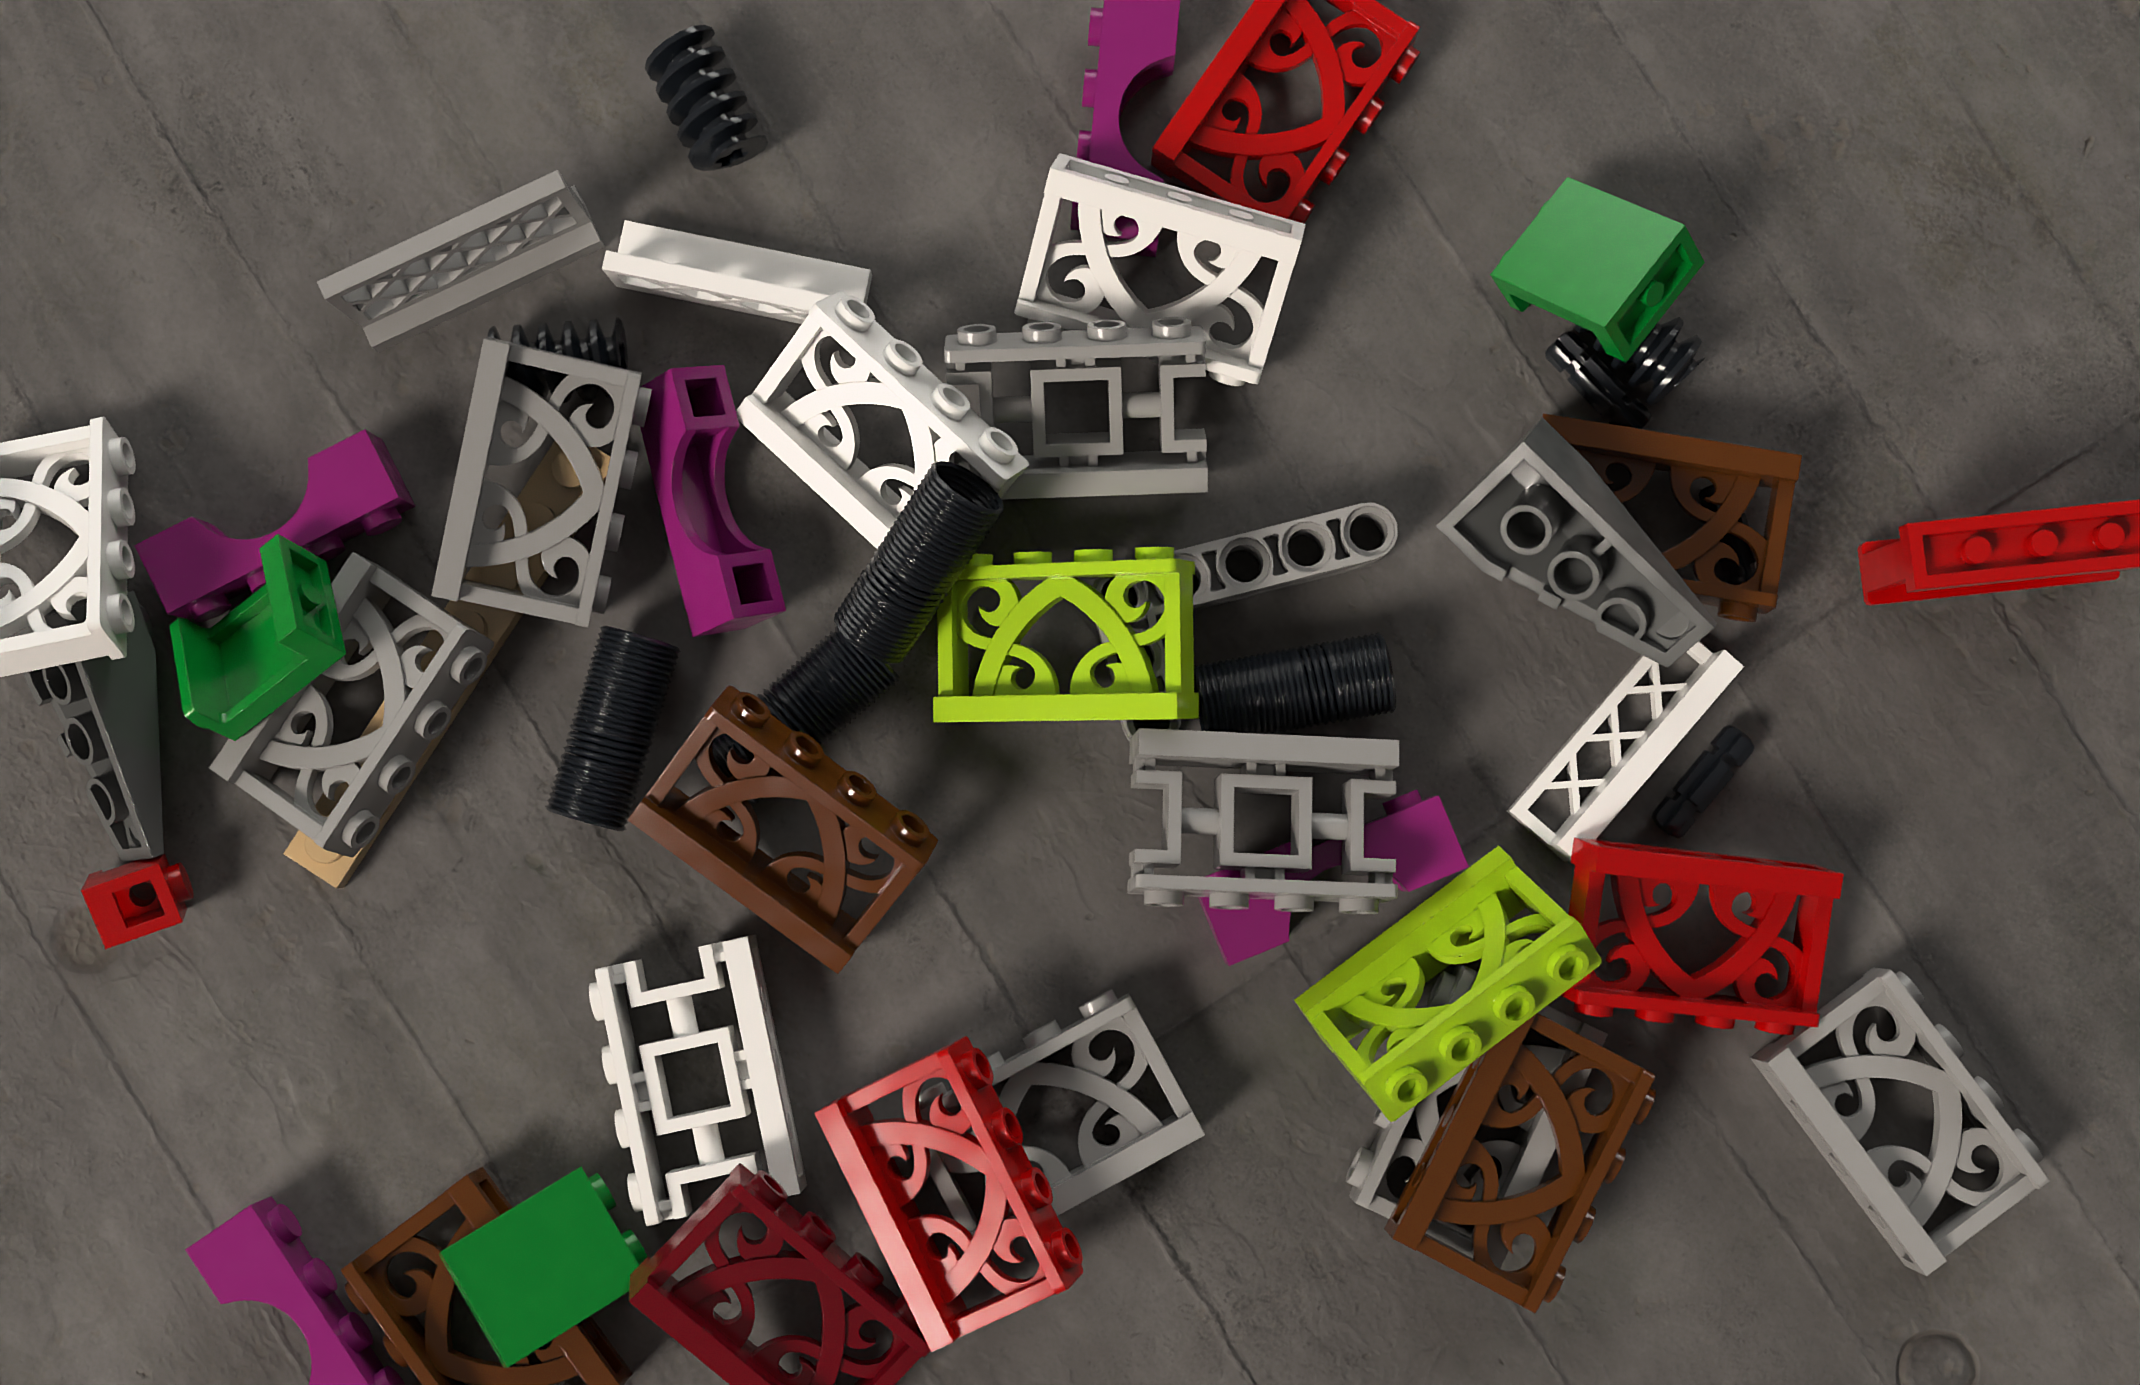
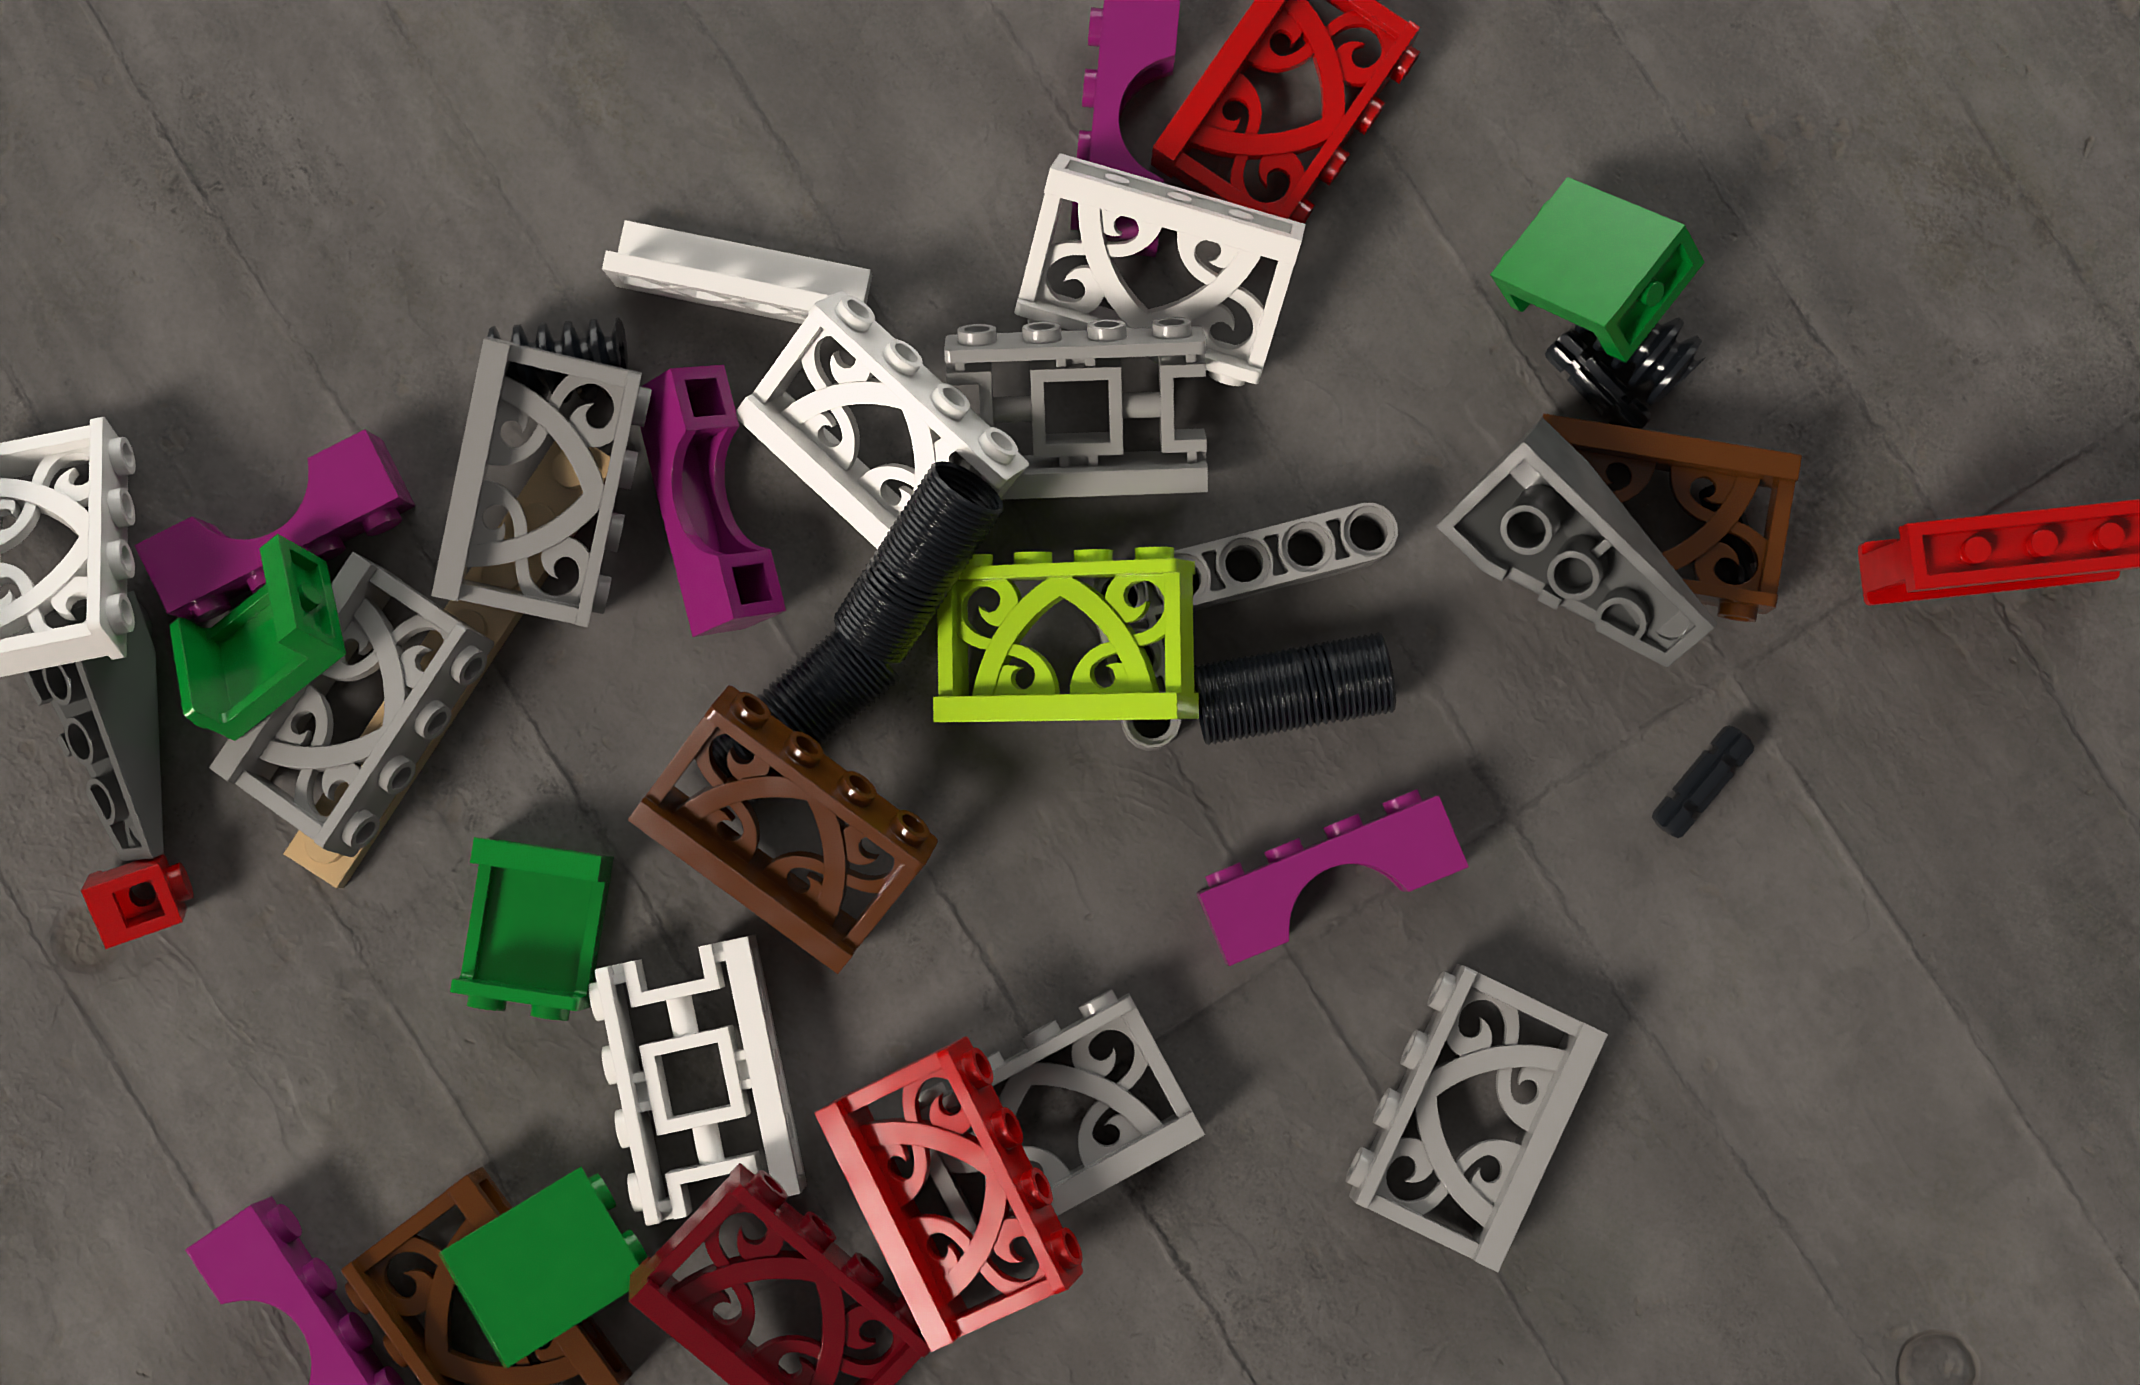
(465, 261): light grey fence -> none
(533, 927): none -> green panel
(613, 728): black piece -> none
(699, 103): black piece -> none
(1263, 771): light grey fence -> none
(1437, 1195): reddish brown fence -> none
(1453, 926): lime fence -> none
(1638, 761): white fence -> none
(1773, 892): red fence -> none
(1904, 1209): light grey fence -> none

